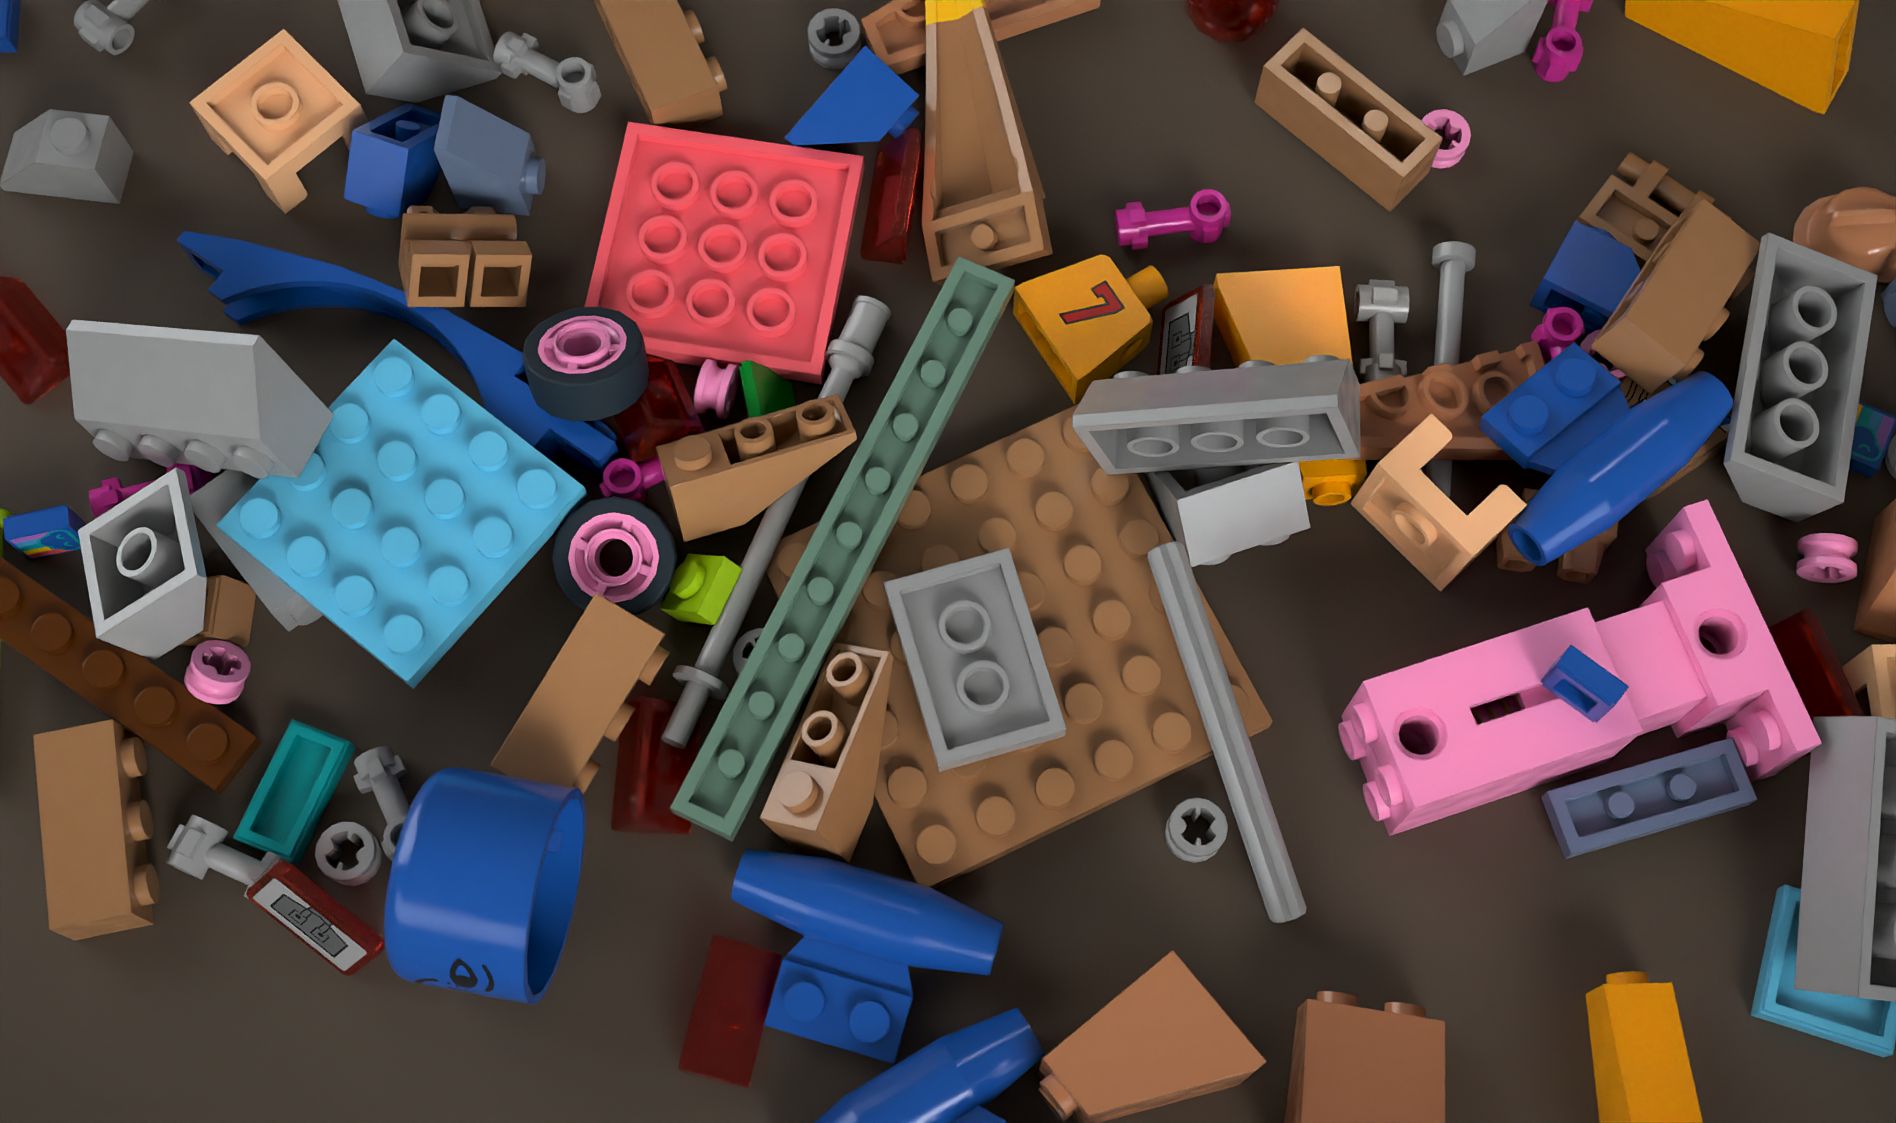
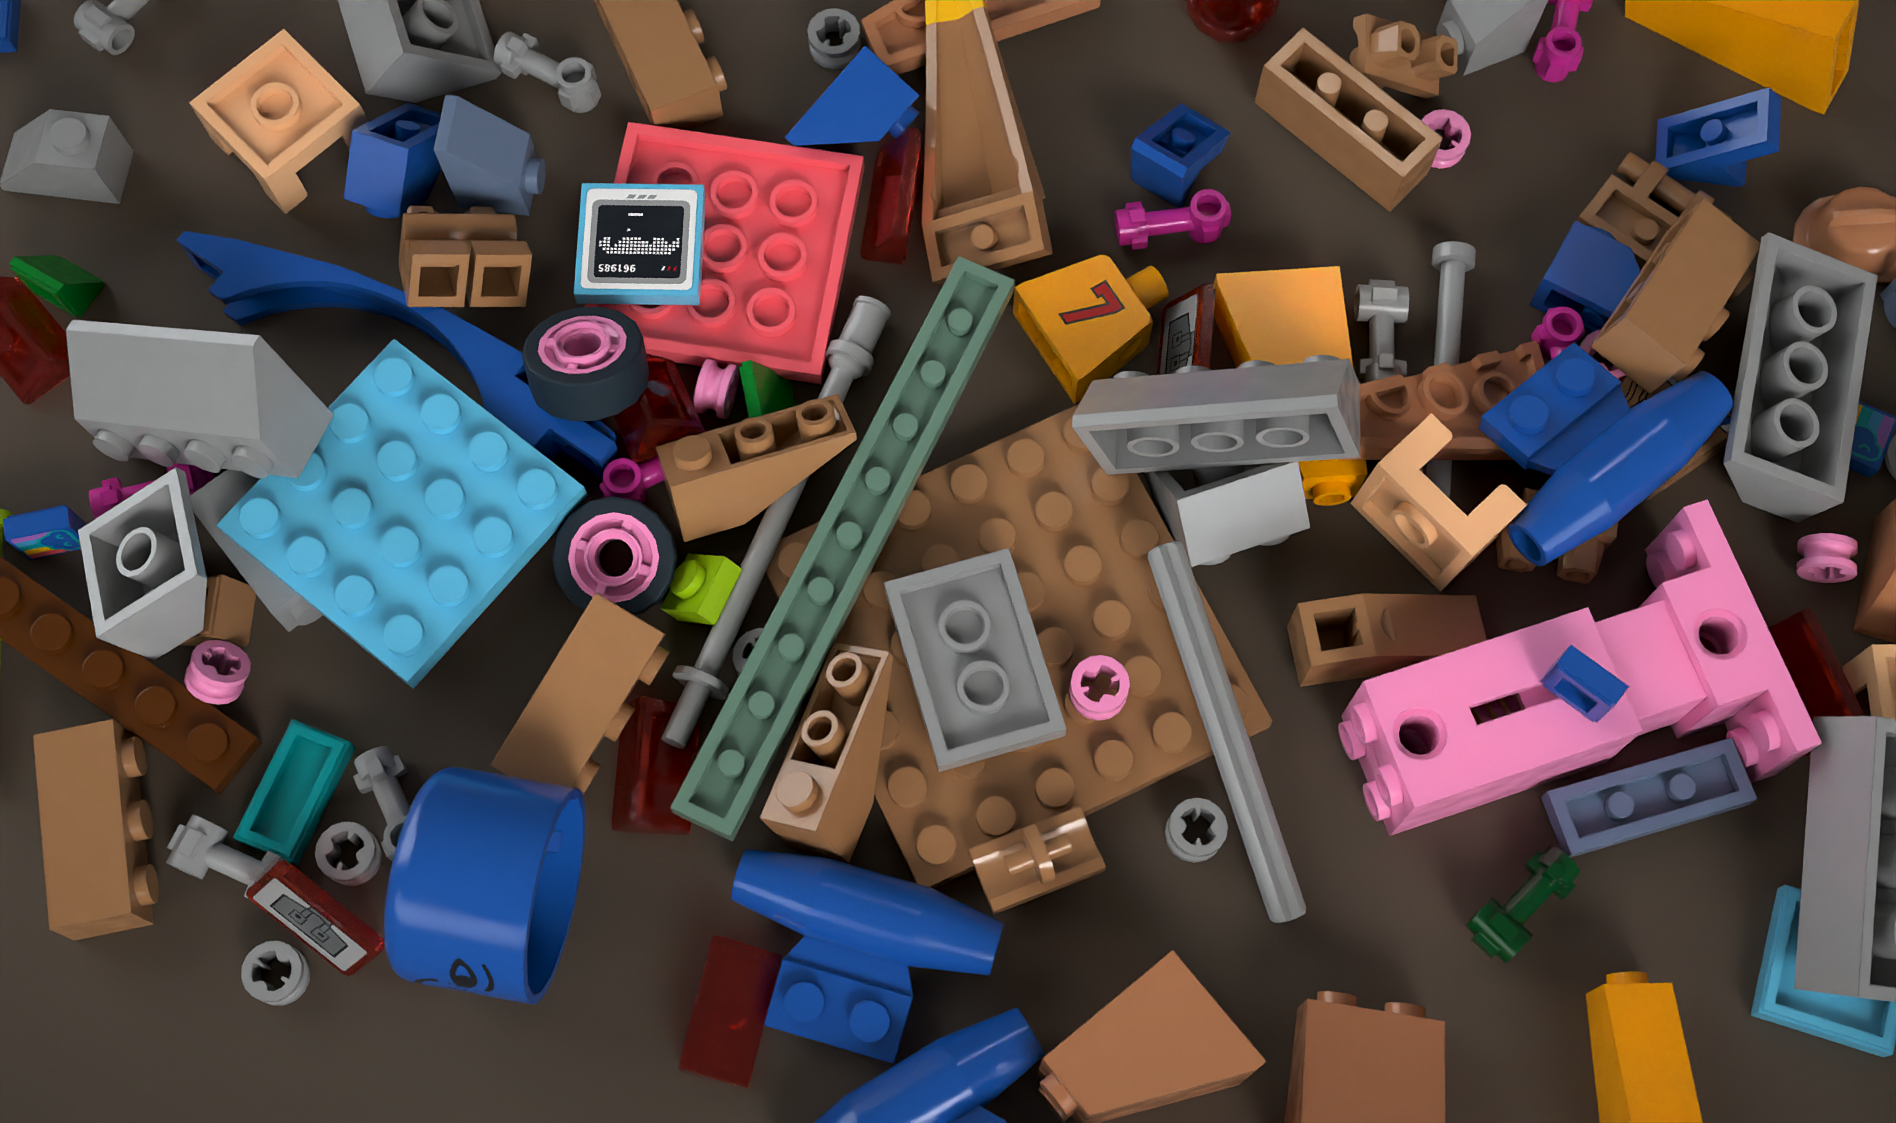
(58, 282): none -> green slope
(265, 992): none -> light grey bush
(640, 244): none -> tile
(1036, 860): none -> medium nougat hips
(1089, 670): none -> bright pink bush
(1173, 153): none -> blue slope
(1378, 633): none -> medium nougat slope
(1402, 56): none -> medium nougat hips
(1500, 928): none -> dark green bar
(1719, 138): none -> blue slope

